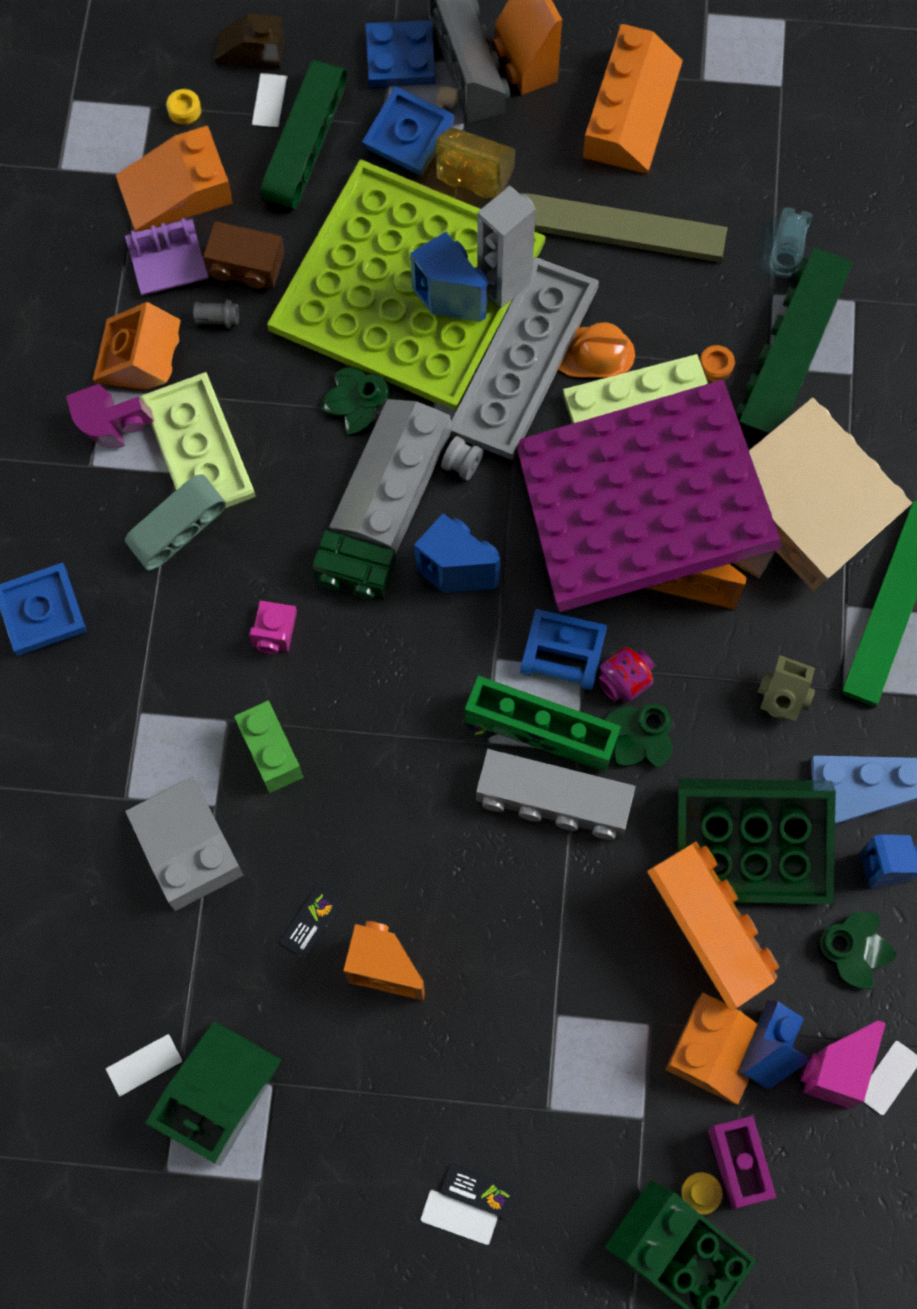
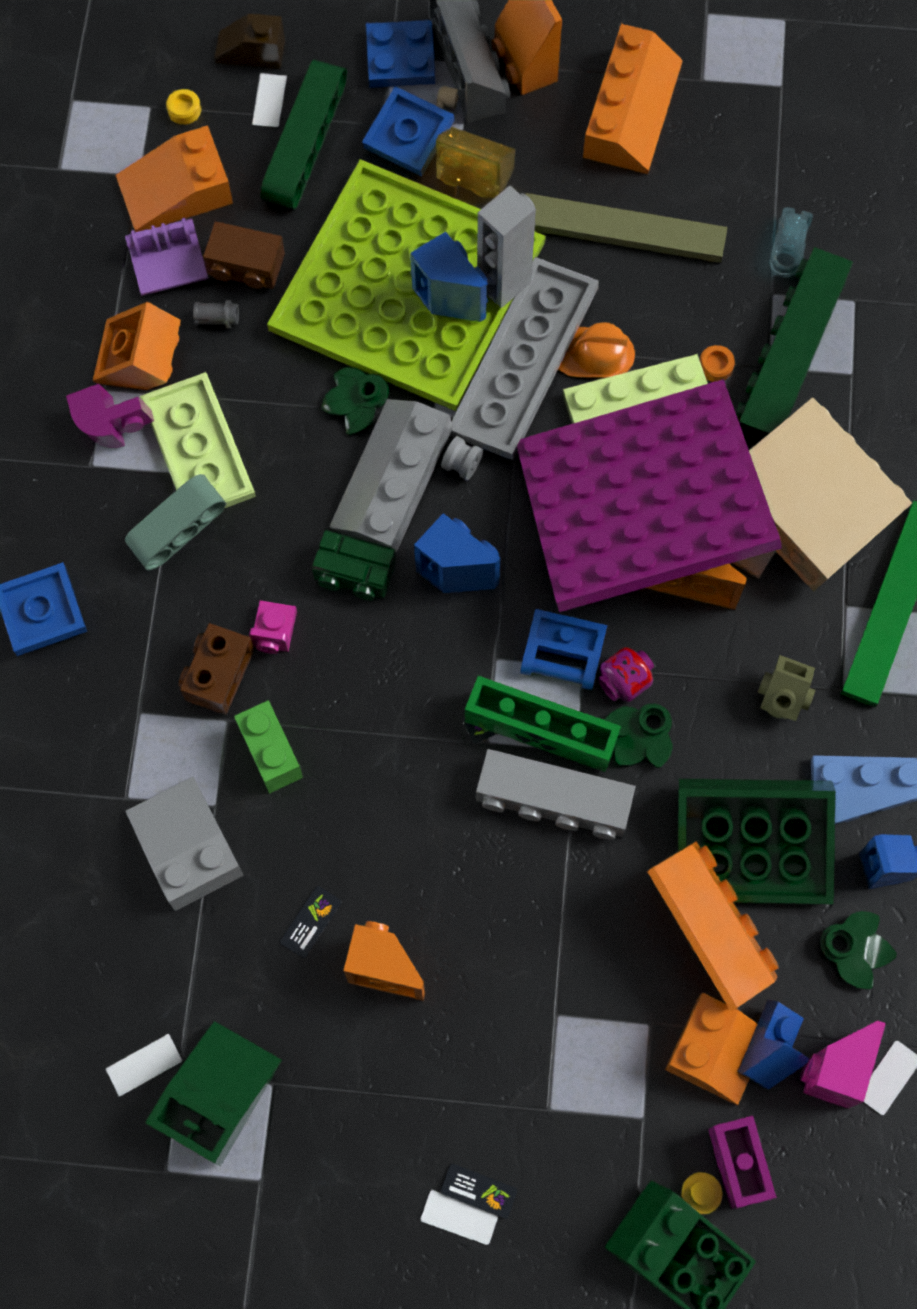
(216, 668): none -> reddish brown brick

